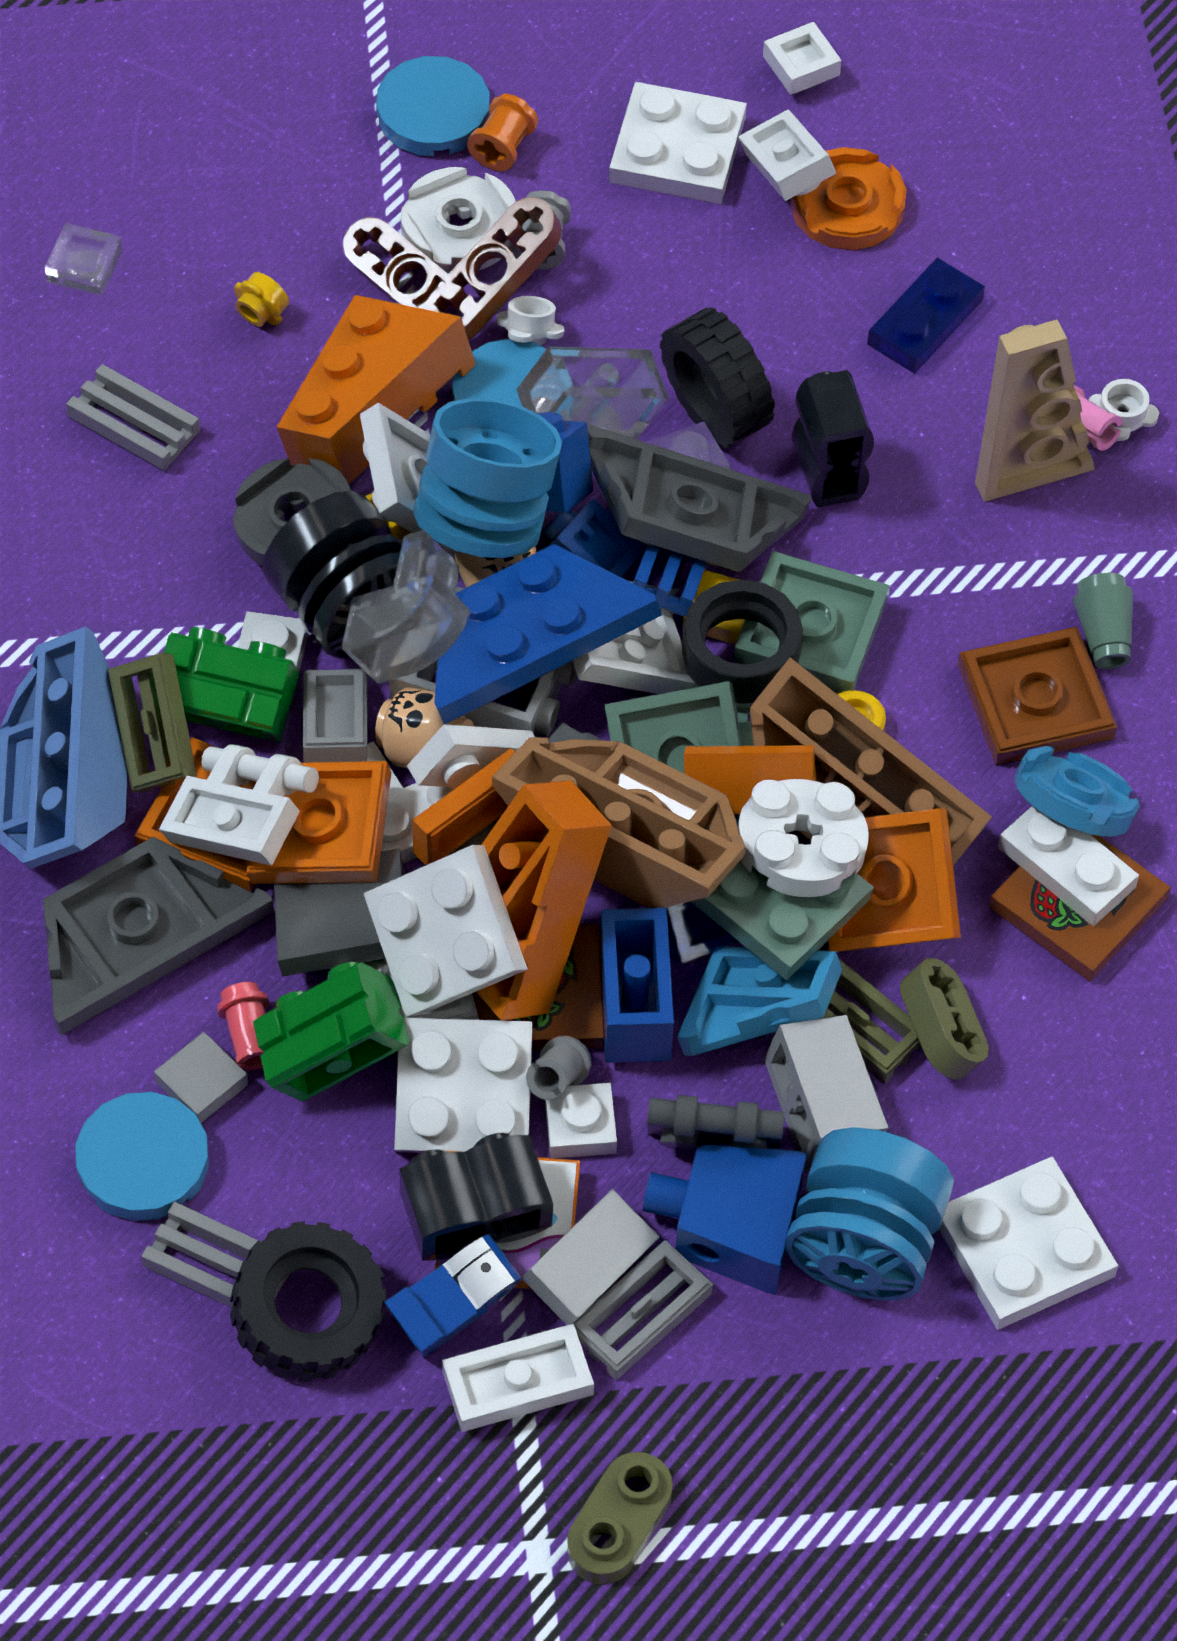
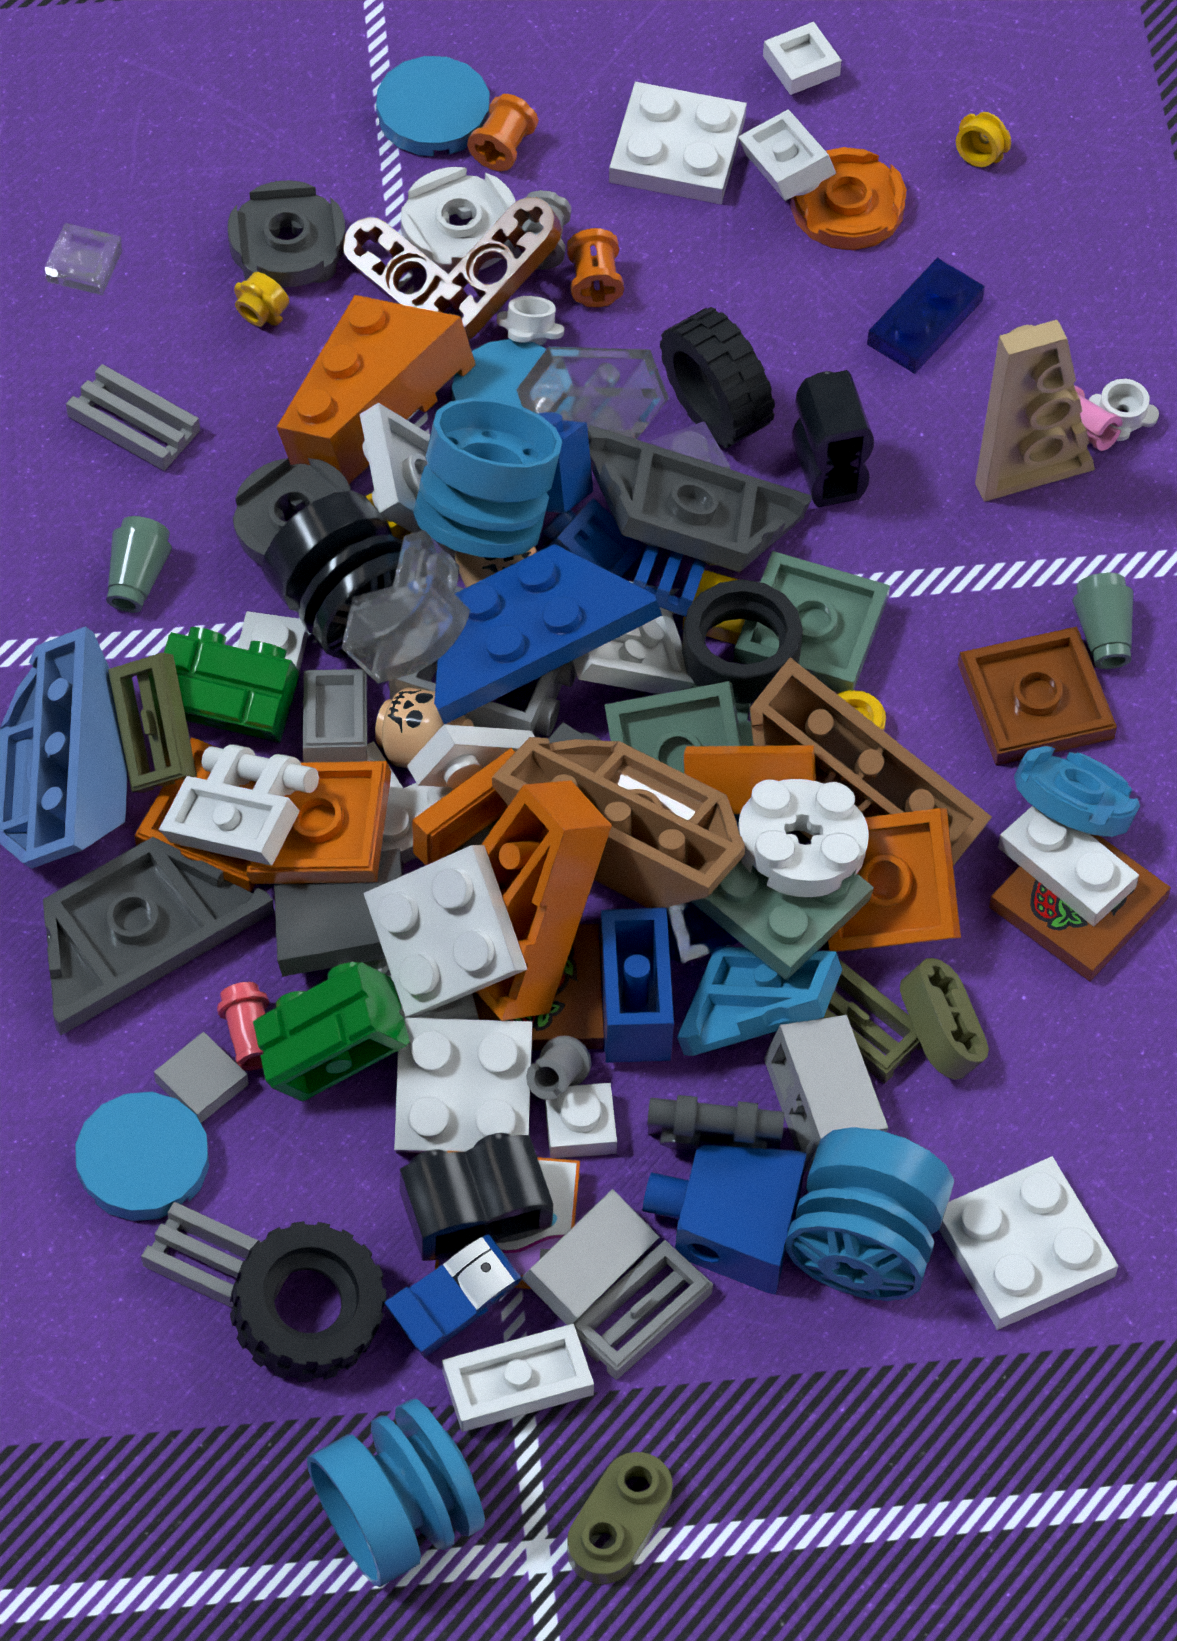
(136, 561): none -> sand green cone
(294, 261): none -> dark grey plate
(407, 1486): none -> dark azure wheel
(593, 268): none -> orange bush
(973, 144): none -> yellow plate

